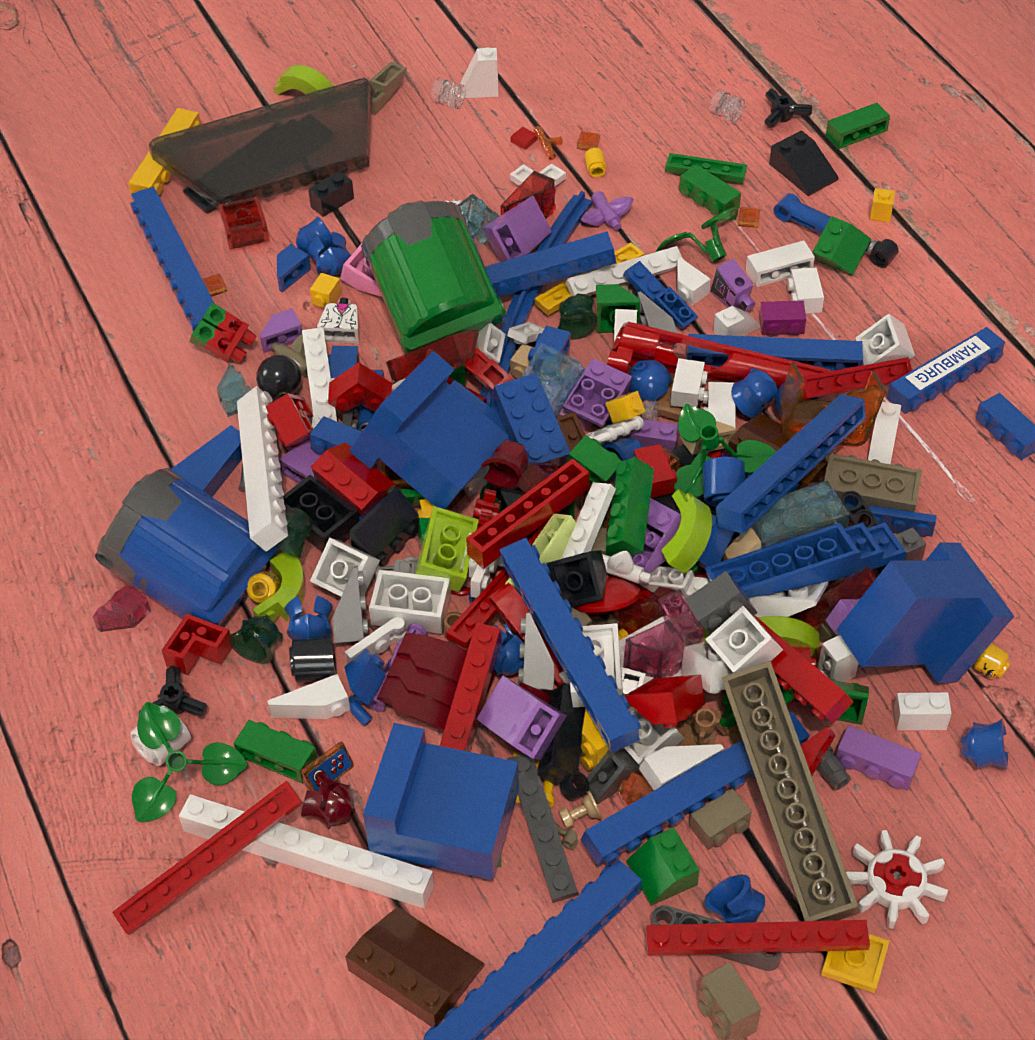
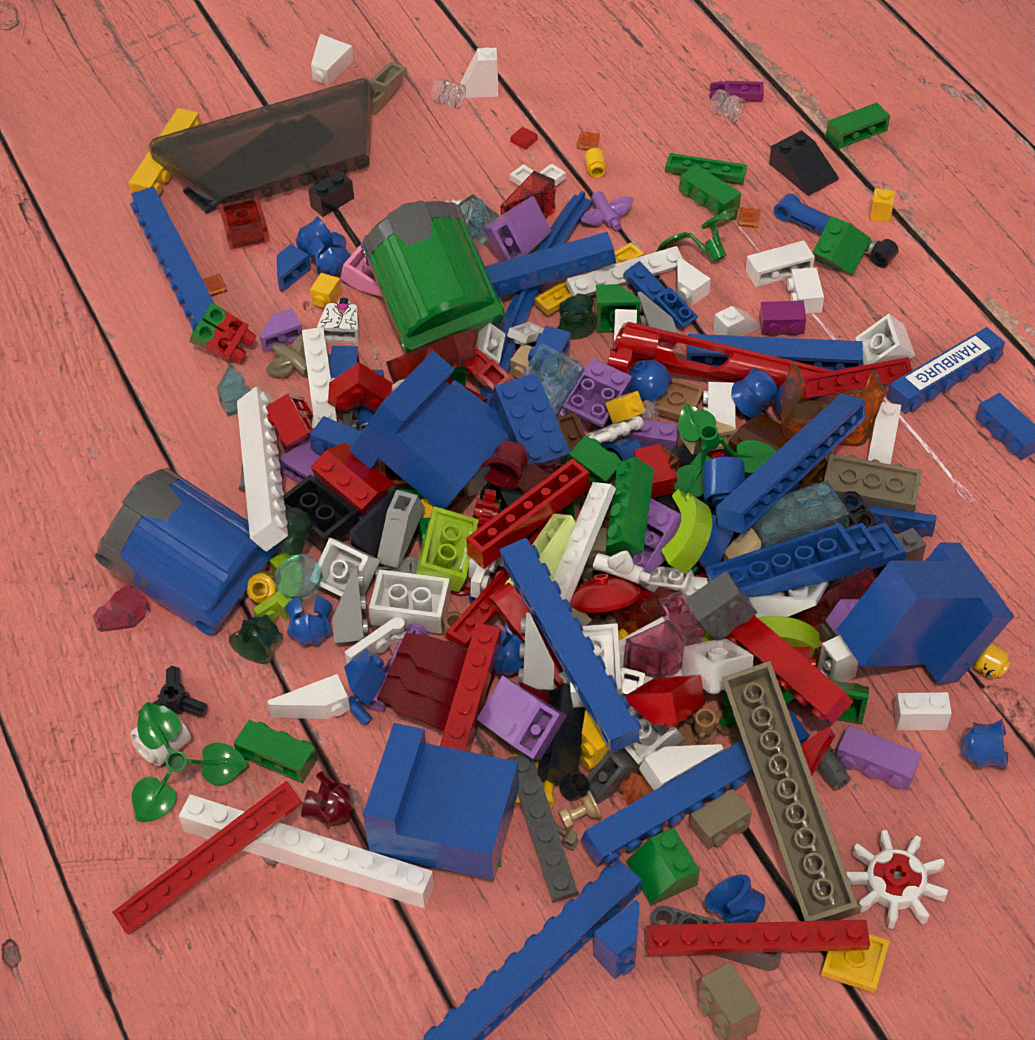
(193, 640): red brick -> none
(212, 462): blue slope -> none
(278, 376): black piece -> none
(298, 577): none -> clear light blue tile
(302, 79): lime arch -> none
(312, 658): black piece -> none
(330, 59): none -> white slope
(334, 762): slope -> none
(399, 528): none -> light grey slope
(413, 966): reddish brown slope -> none
(547, 142): clear orange piece -> none
(580, 577): black slope -> none
(617, 941): none -> blue slope
(688, 383): white brick -> none
(732, 286): medium lavender torso -> none
(743, 89): none -> magenta hinge
(743, 642): white slope -> none
(784, 108): black bush -> none

